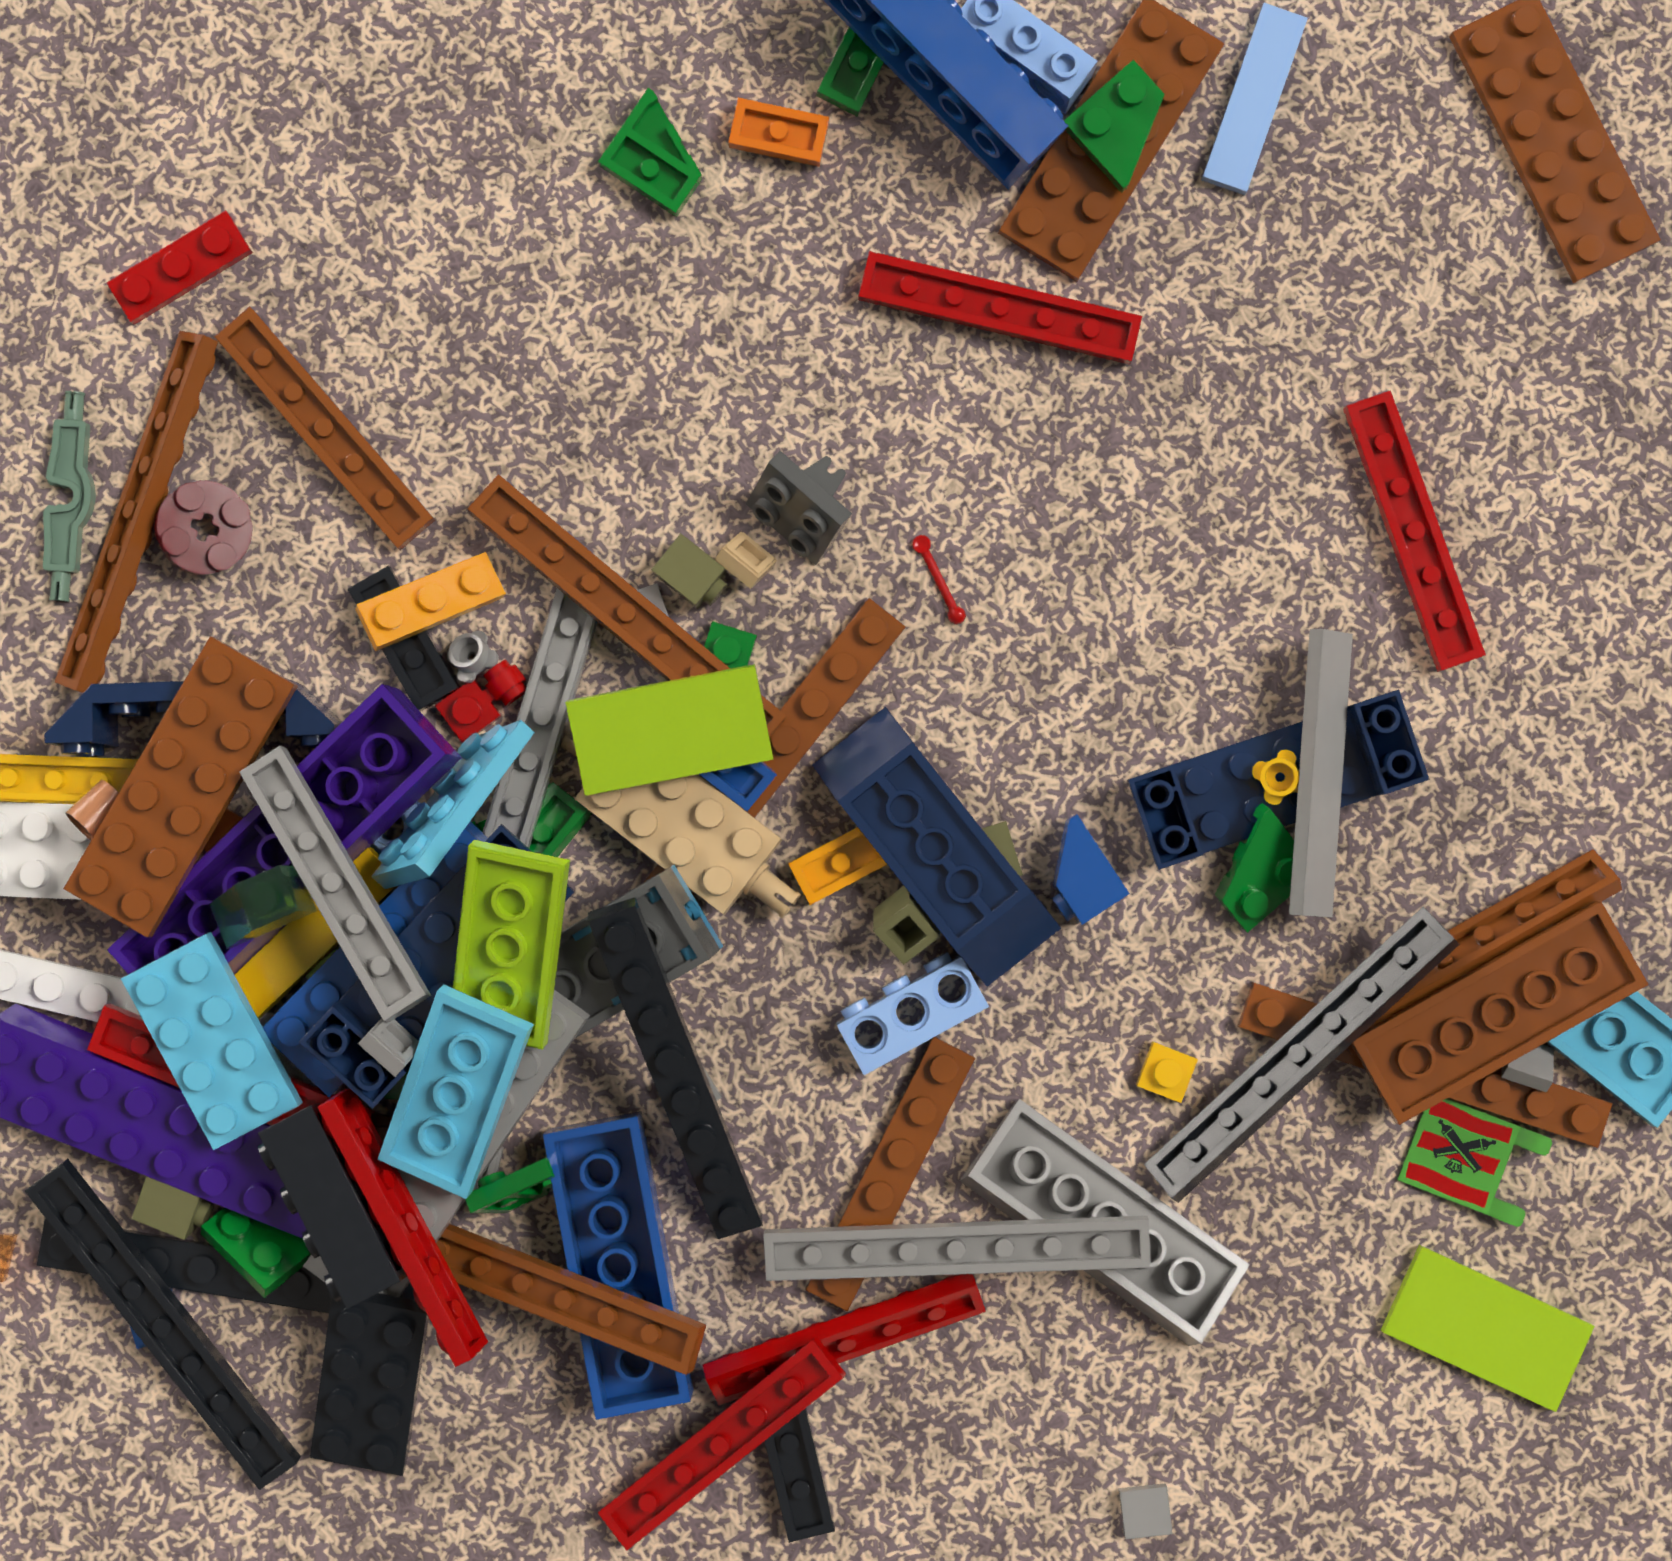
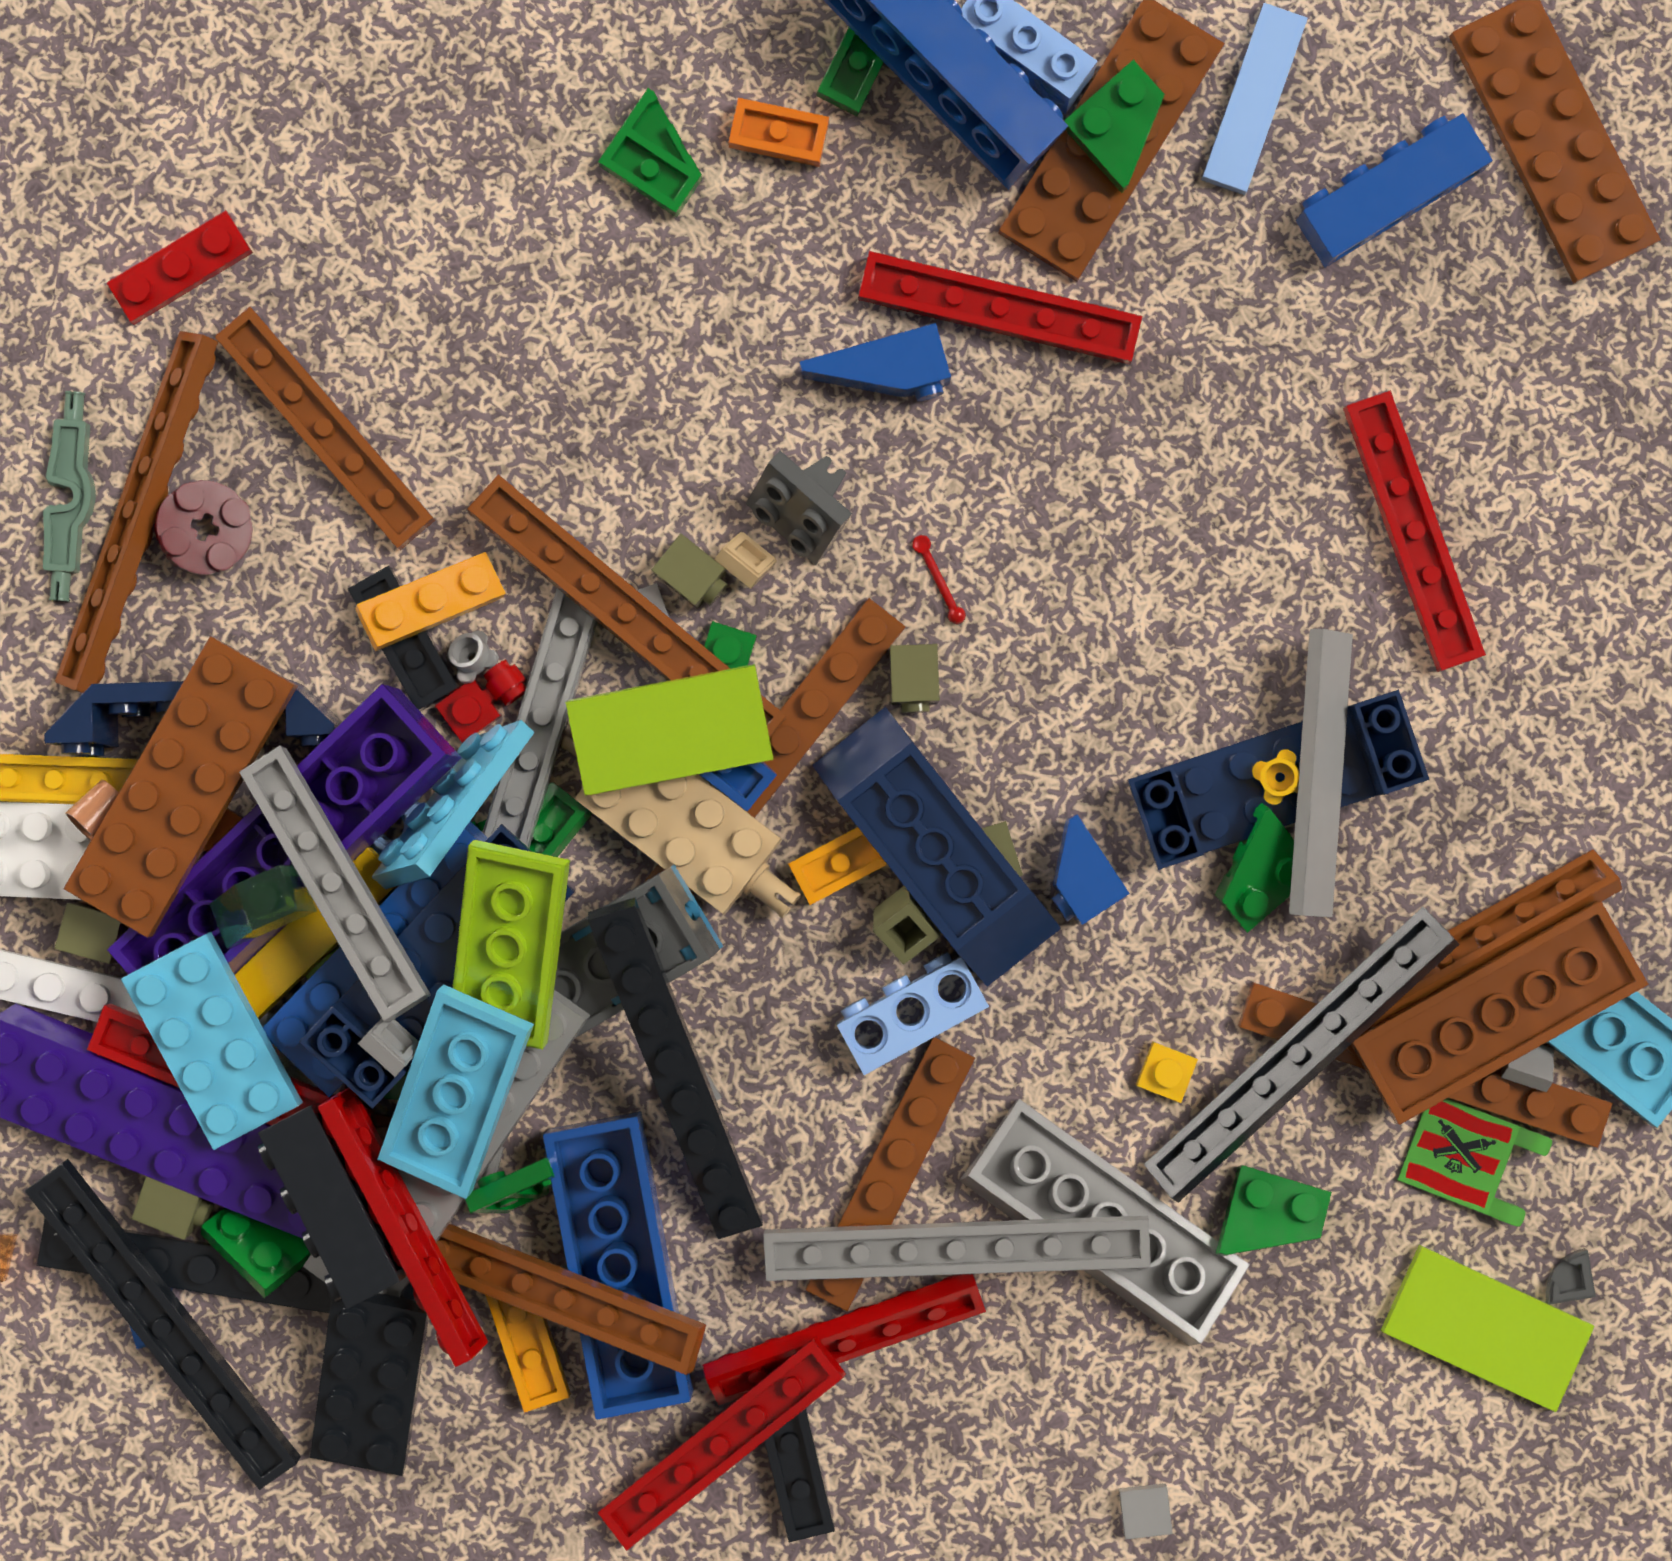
(88, 932): none -> olive brick
(530, 1355): none -> light orange plate
(892, 365): none -> blue slope
(914, 677): none -> olive brick
(1270, 1212): none -> green wing
(1393, 189): none -> blue brick
(1571, 1279): none -> dark grey tile

